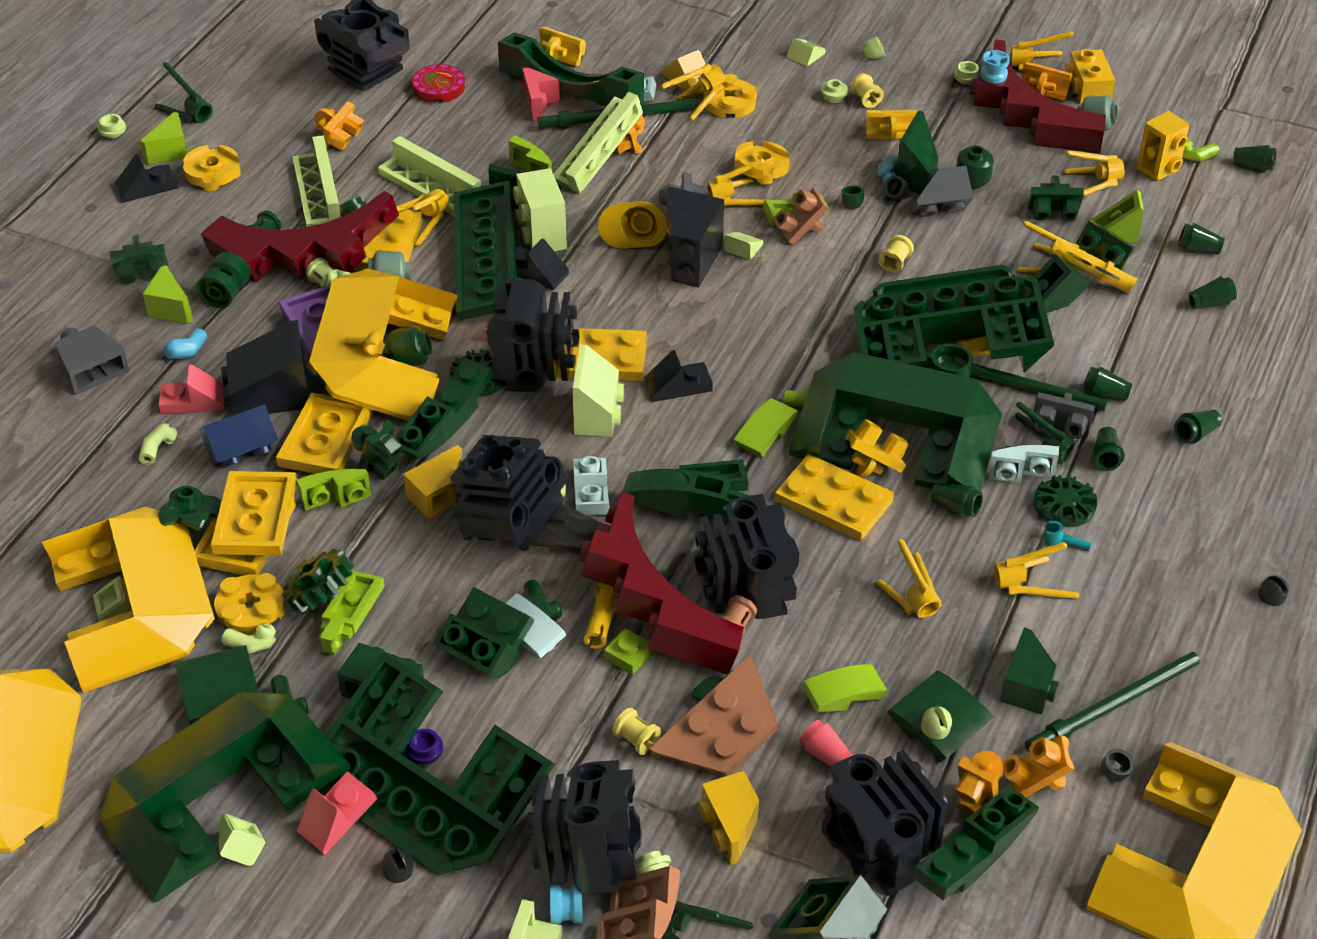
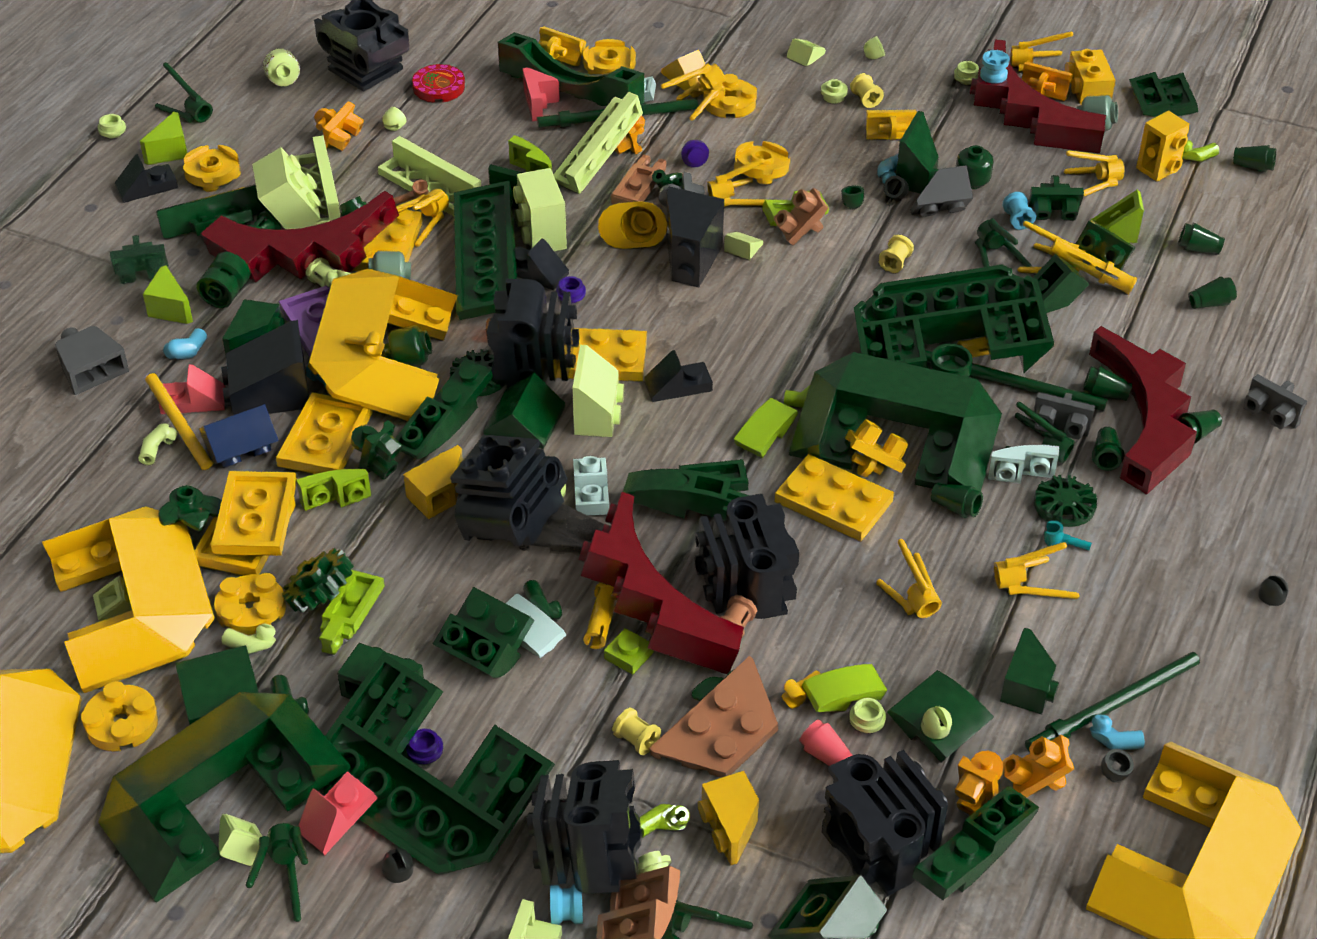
(116, 700): none -> yellow plate
(179, 421): none -> yellow bar
(199, 214): none -> dark green bracket
(251, 322): none -> dark green slope
(281, 67): none -> yellowish green head
(282, 845): none -> dark green plant
(286, 190): none -> yellowish green brick
(393, 119): none -> yellowish green hinge
(419, 187): none -> nougat hand
(526, 411): none -> dark green slope
(574, 286): none -> dark purple plate
(597, 59): none -> yellow plate
(637, 181): none -> nougat hinge
(663, 179): none -> dark green arm
(665, 818): none -> lime arm
(694, 153): none -> dark purple plate
(794, 692): none -> yellow hand
(867, 715): none -> yellowish green plate
(993, 237): none -> dark green plant
(1017, 206): none -> medium azure bush
(1114, 739): none -> medium azure arm
(1155, 389): none -> dark red arch
(1160, 95): none -> dark green slope
(1278, 401): none -> dark grey hips

